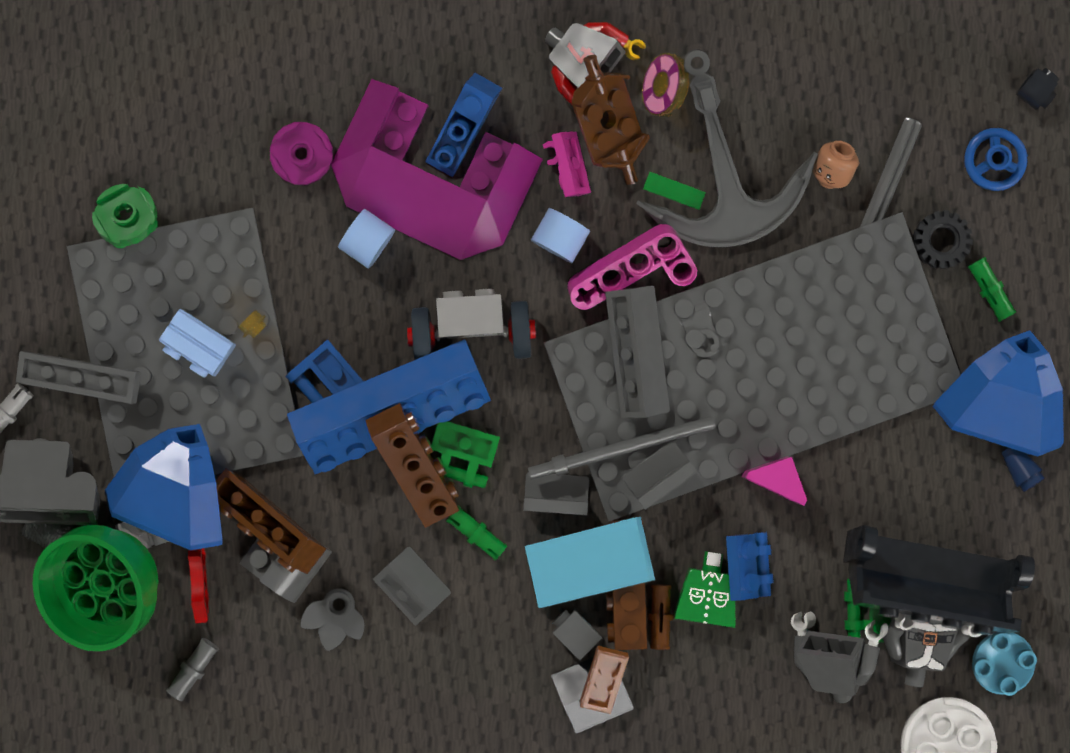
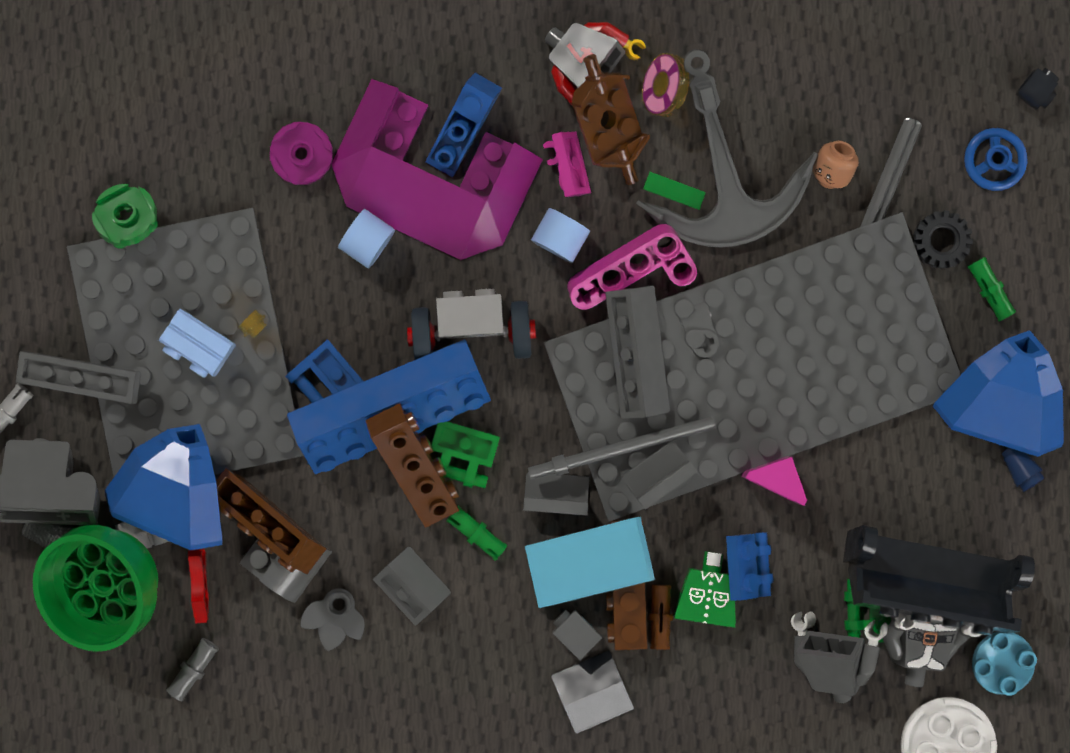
(604, 679): plate -> none

